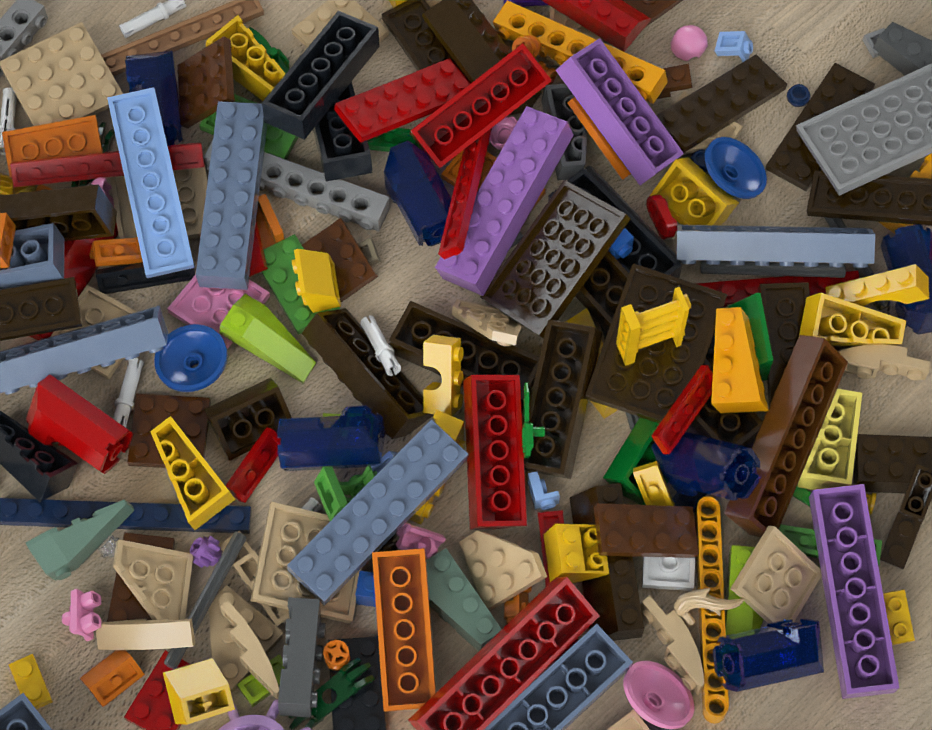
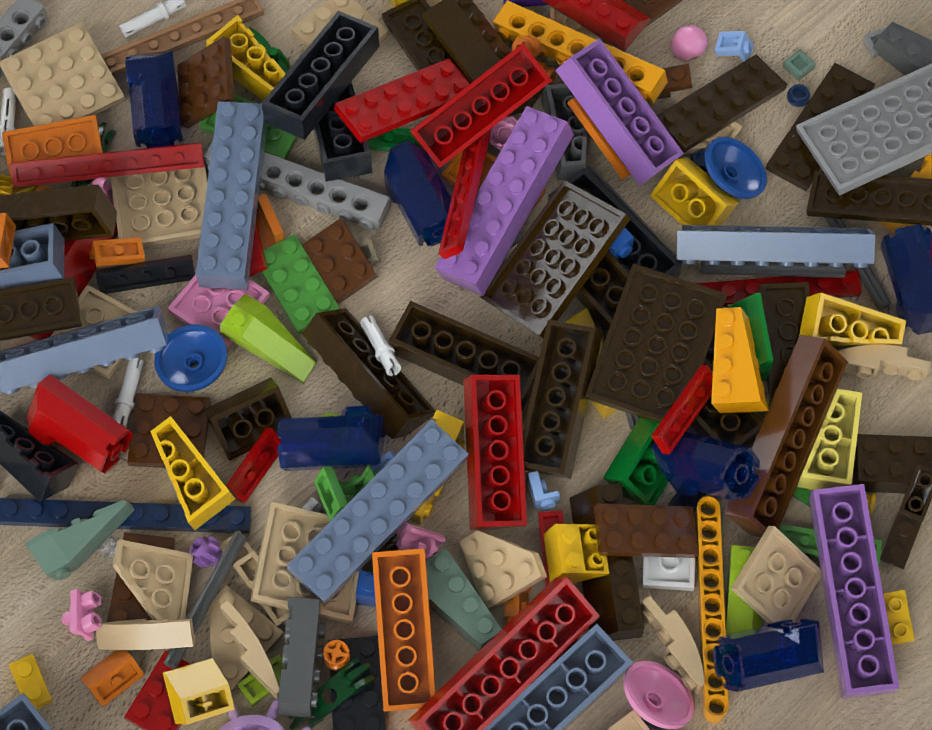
(150, 183): light blue plate -> none
(316, 280): yellow slope -> none
(446, 356): yellow arch -> none
(488, 322): tan plate -> none
(528, 430): green piece -> none
(652, 326): yellow fence -> none
(652, 485): yellow plate -> none
(661, 216): red plate -> none
(702, 599): tan piece -> none
(799, 65): none -> sand green tile
(900, 285): yellow arch -> none

